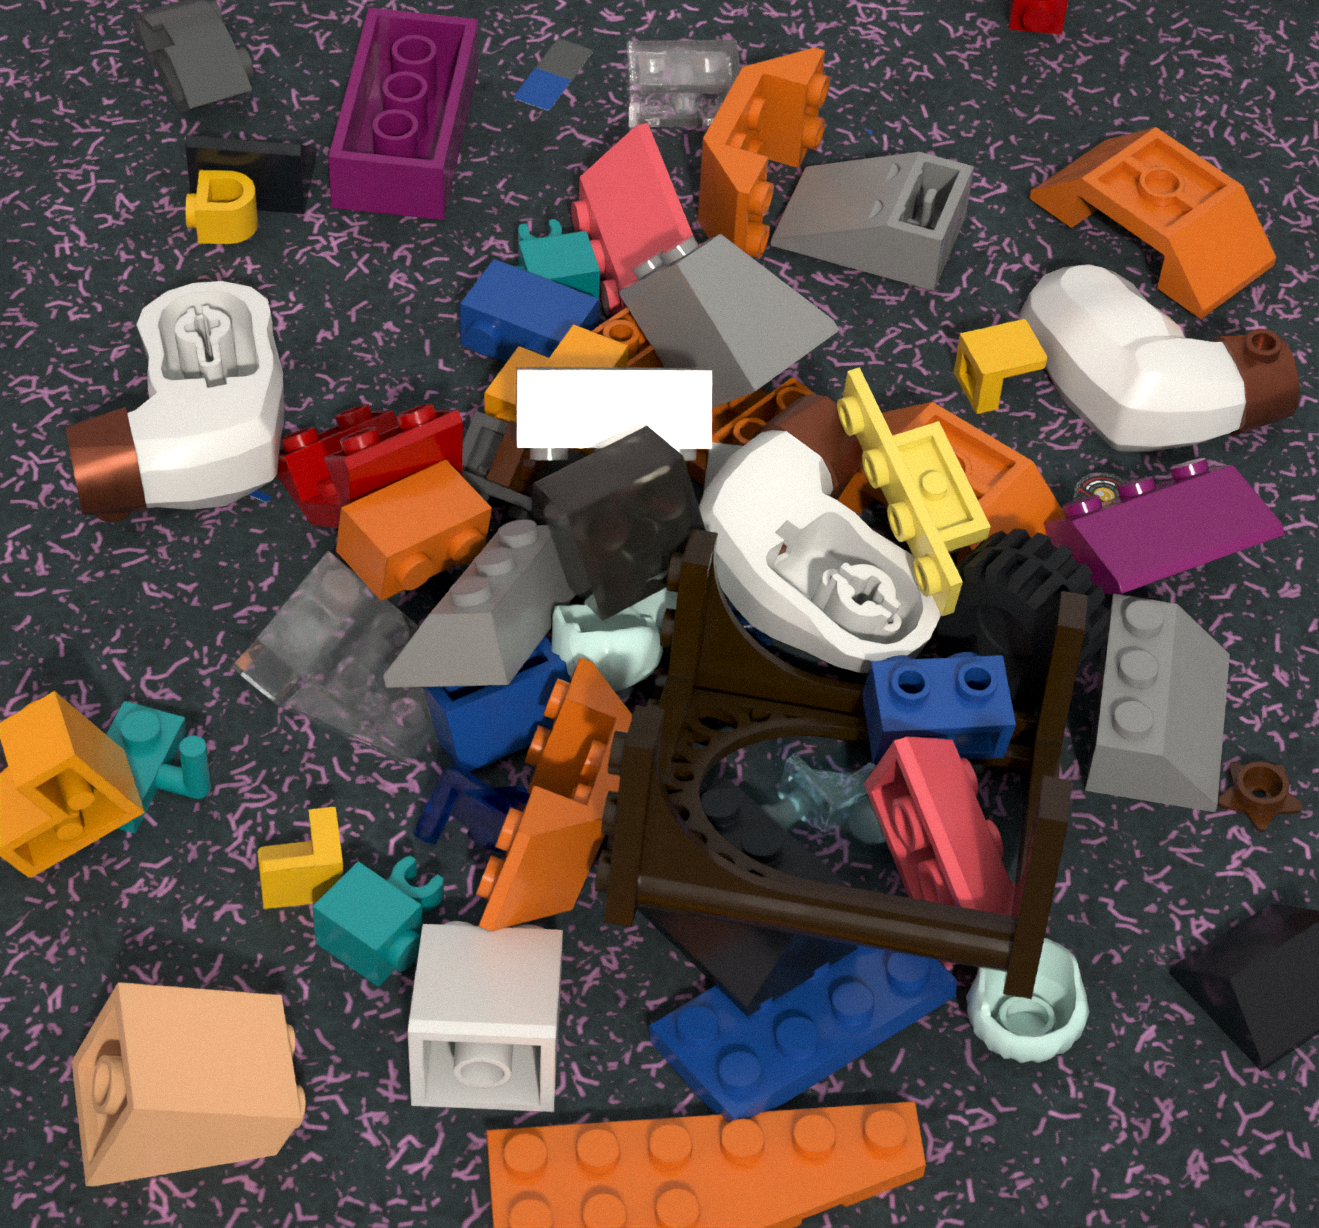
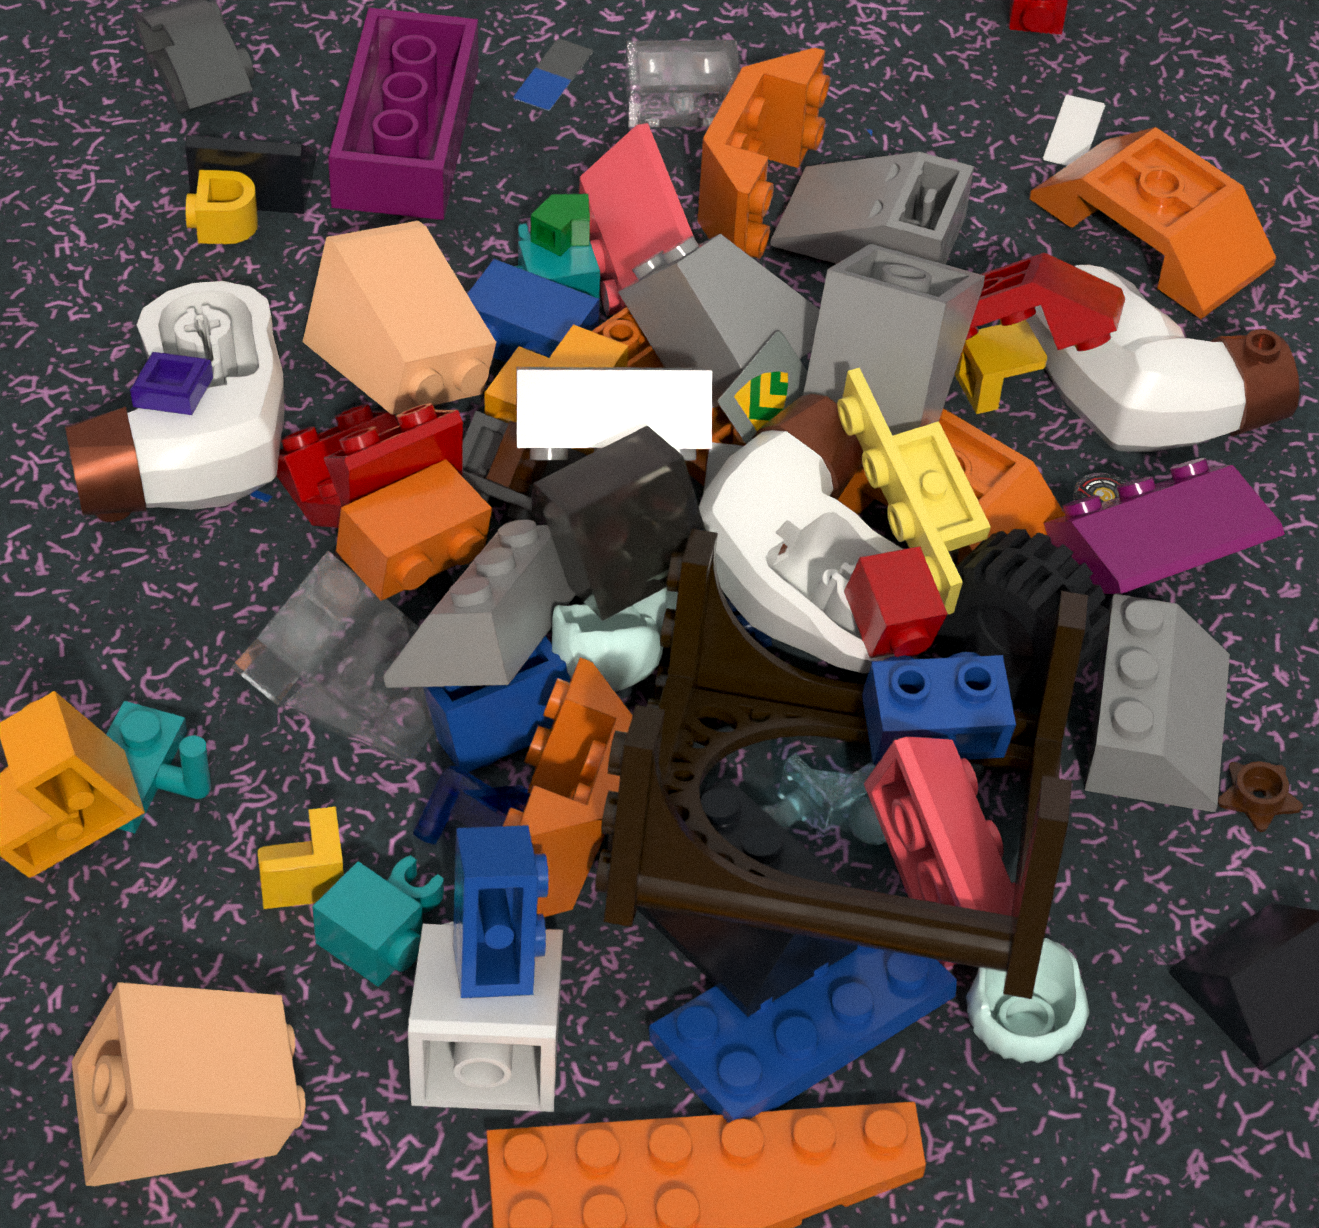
(171, 383): none -> dark purple tile
(397, 319): none -> light nougat slope
(497, 911): none -> blue brick
(561, 223): none -> green piece
(764, 387): none -> sticker
(895, 603): none -> red brick
(900, 325): none -> light grey slope
(1073, 130): none -> white sticker
(1074, 302): none -> red slope

